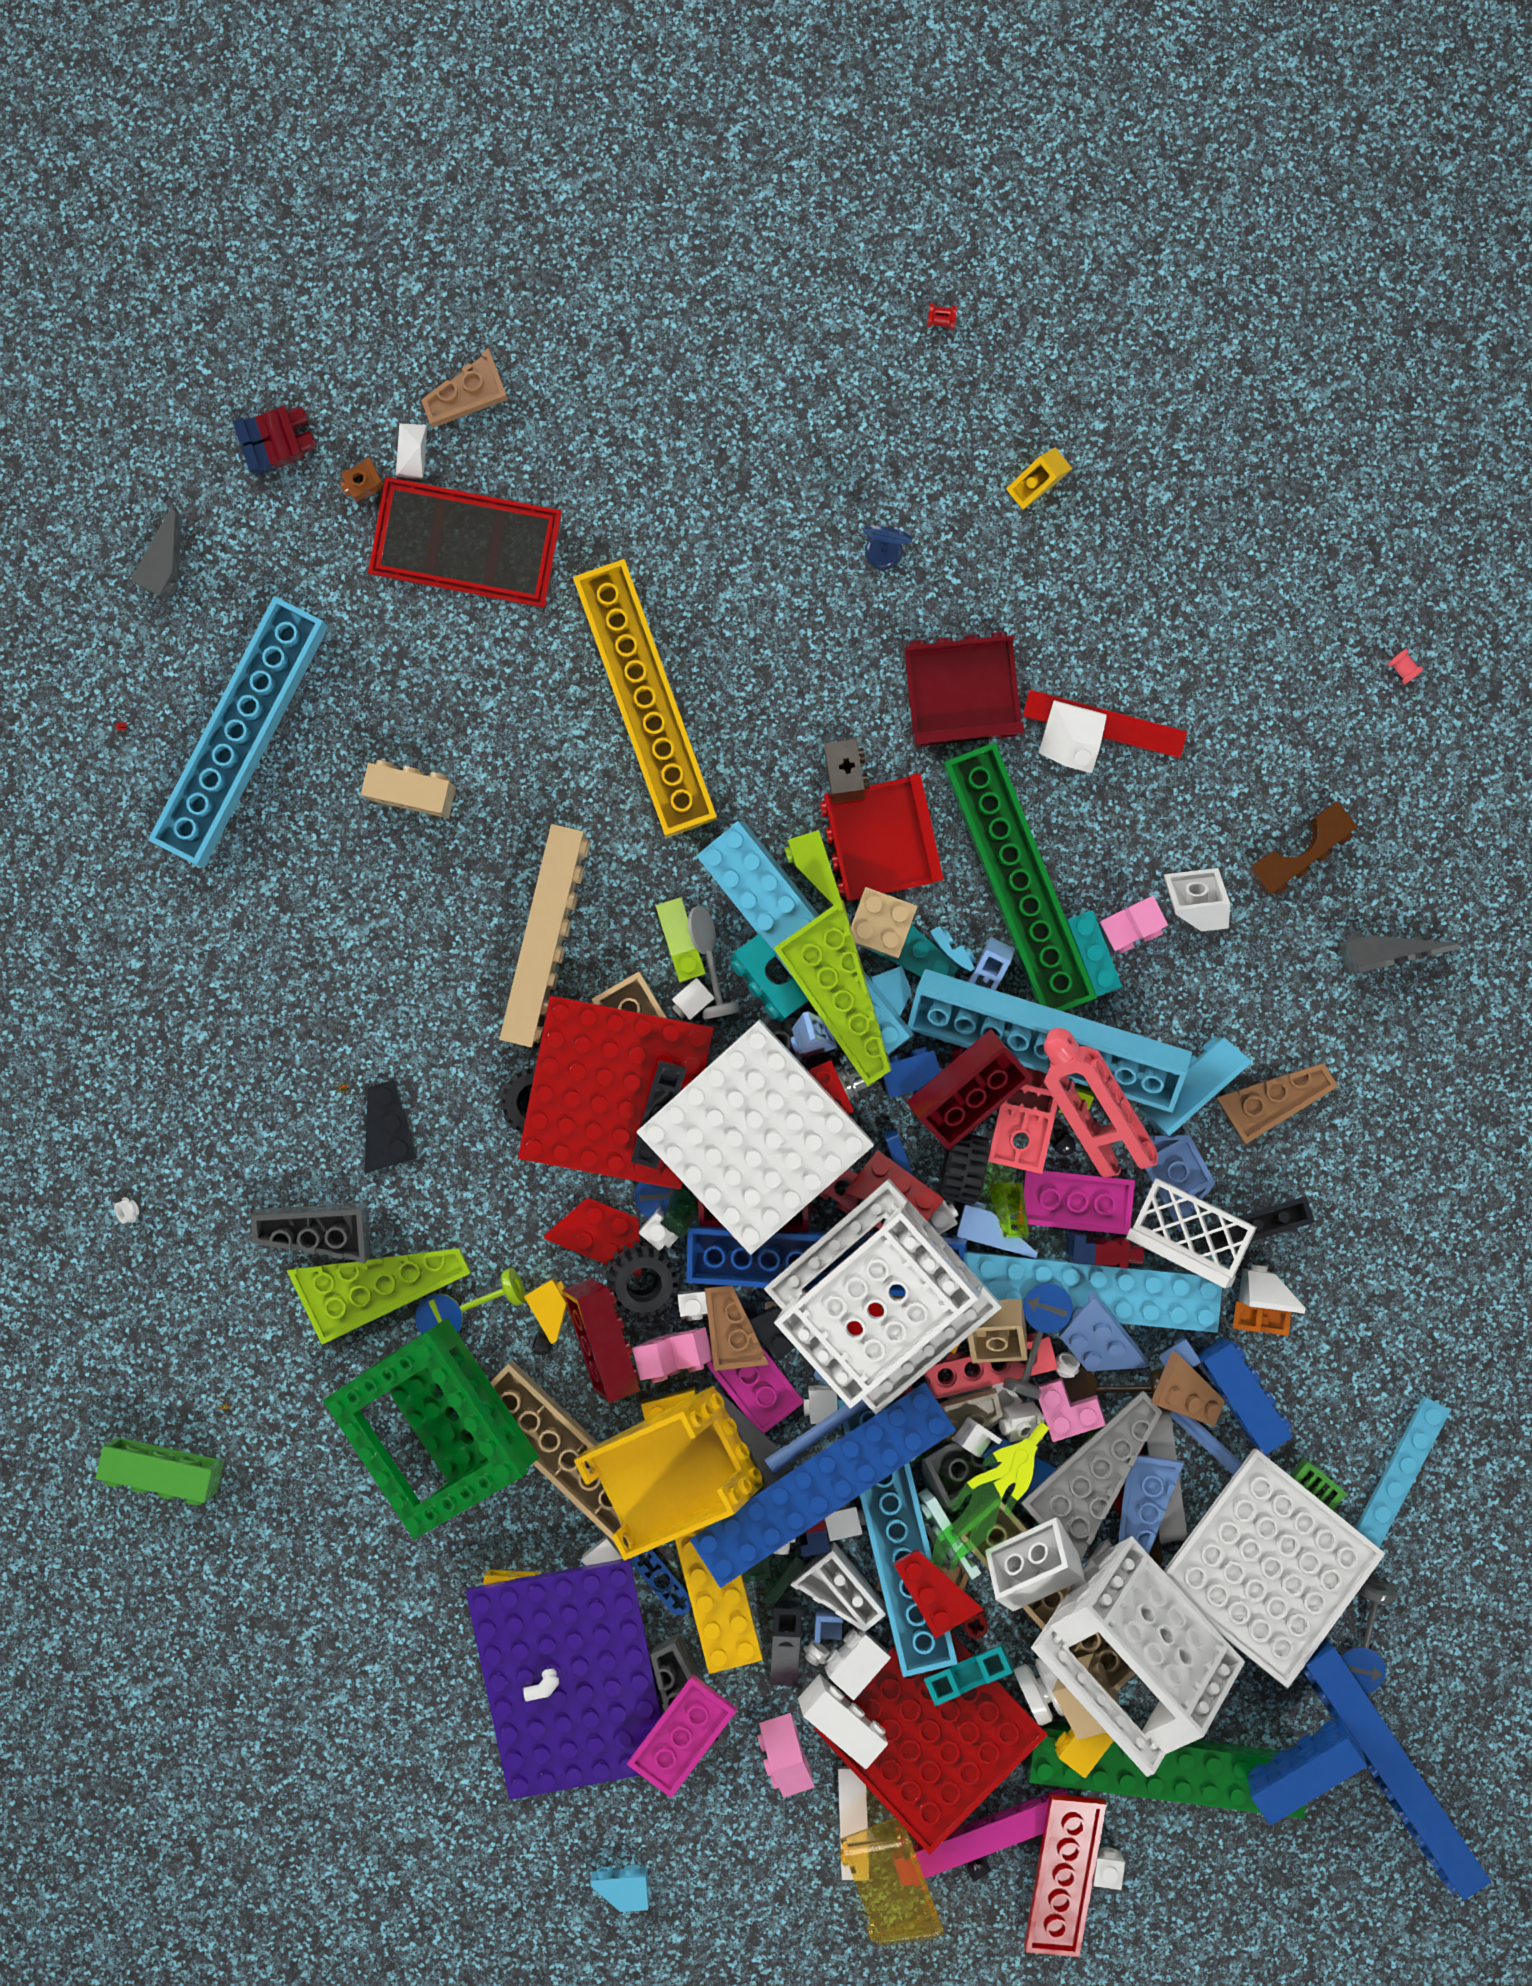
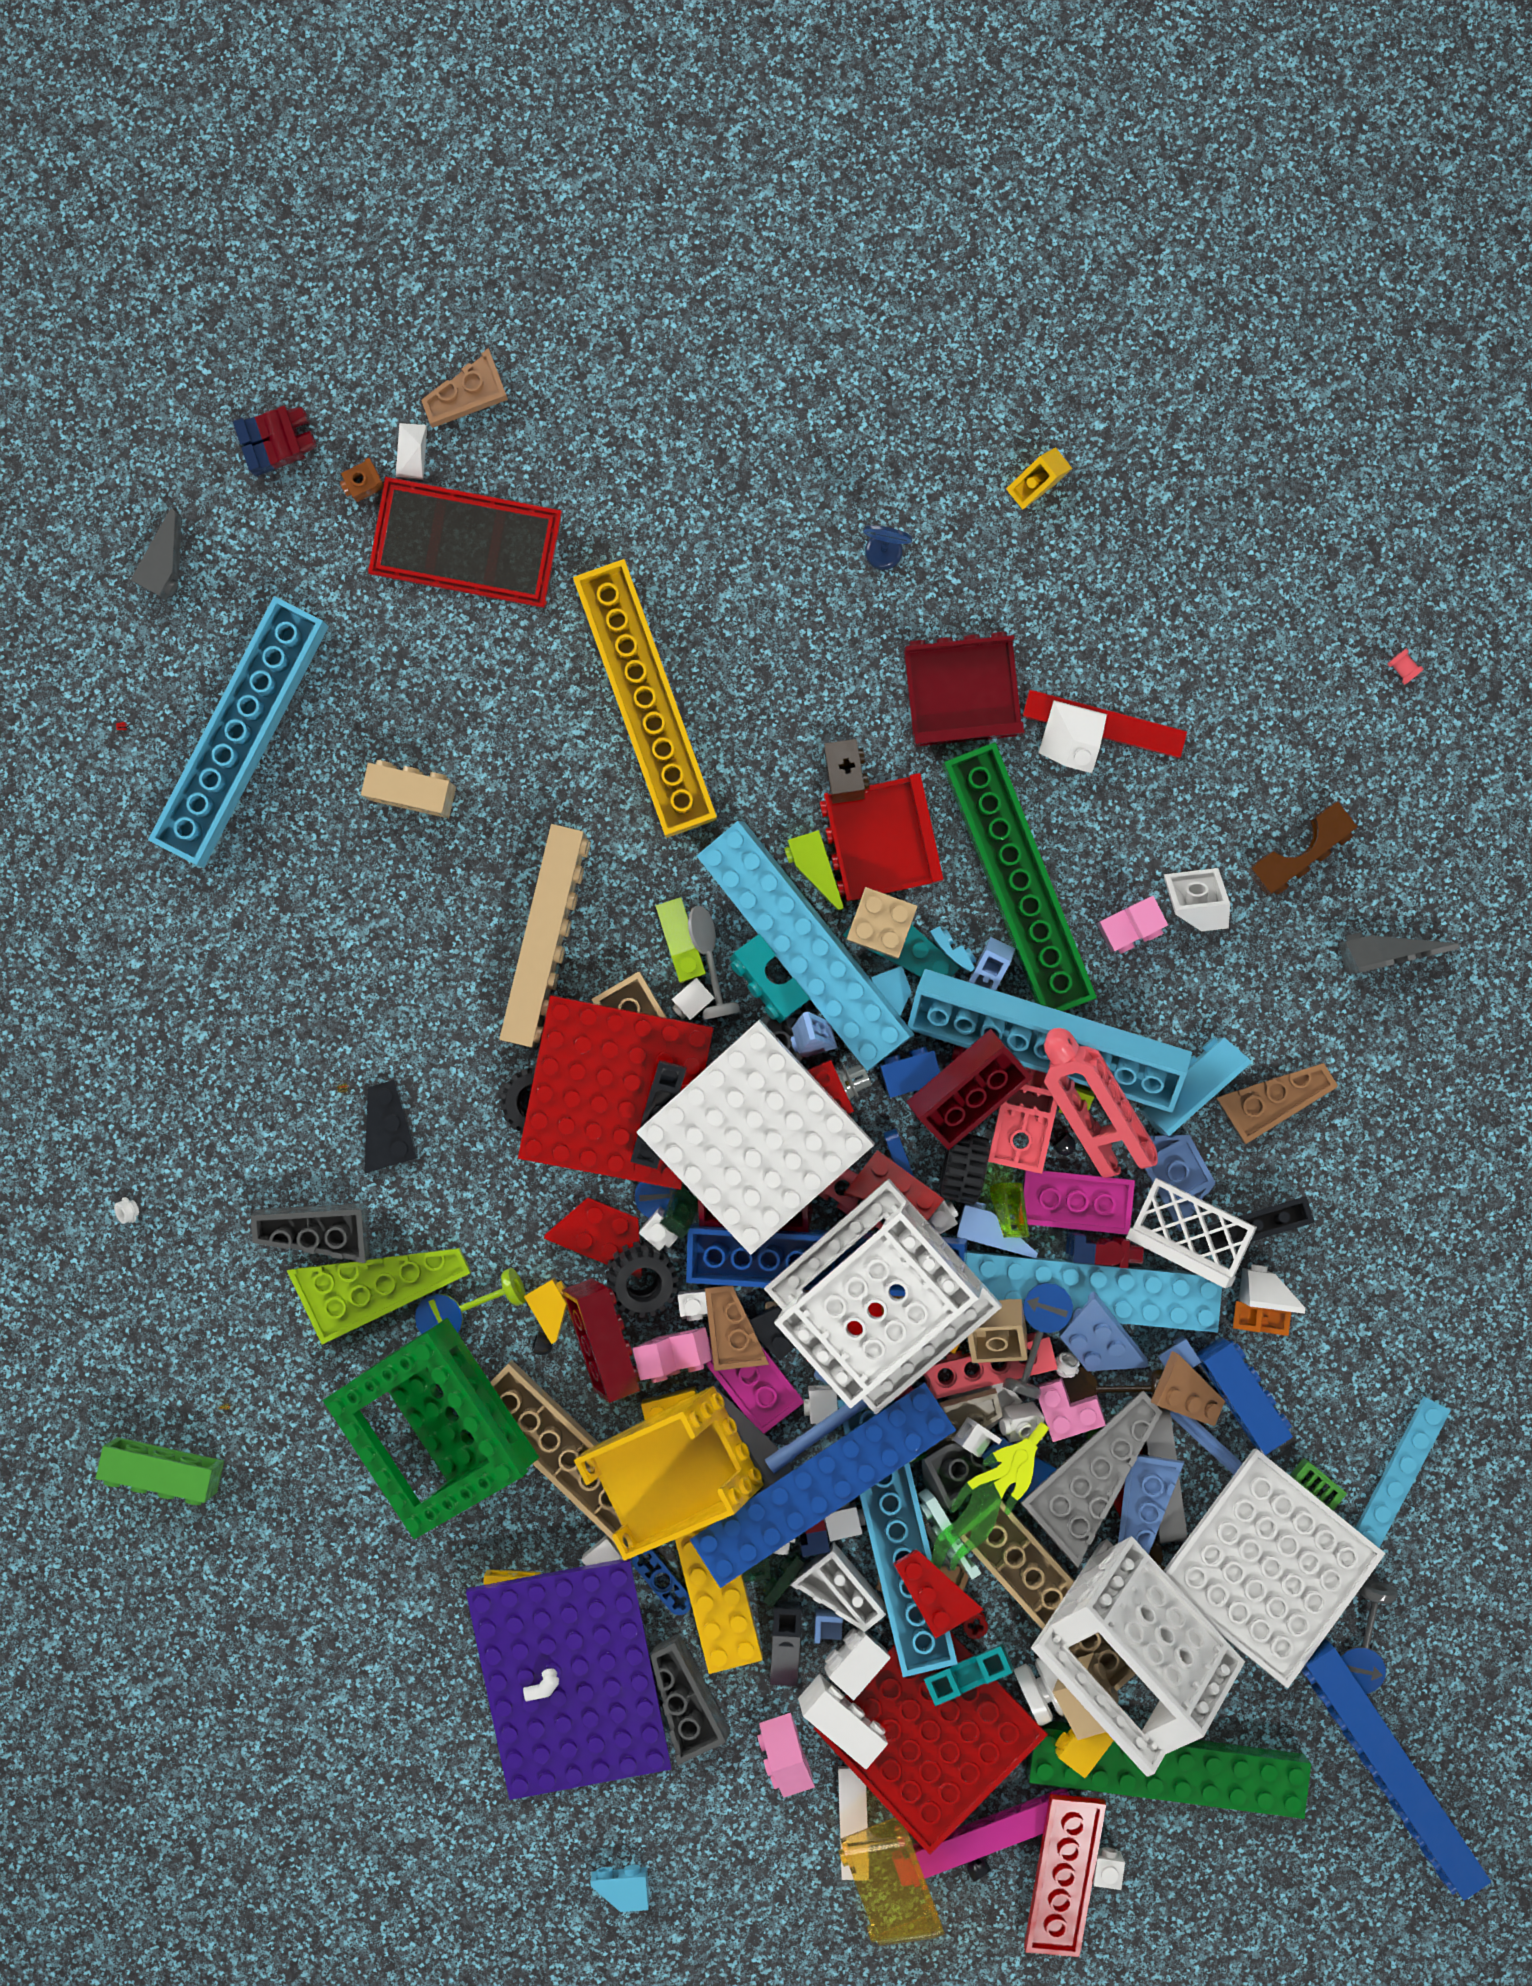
(682, 1736): dark pink plate -> none
(816, 1653): white plate -> none
(831, 976): lime wing -> none
(941, 316): red bush -> none
(1033, 1565): white slope -> none
(1094, 953): teal arch -> none
(1305, 1770): blue brick -> none

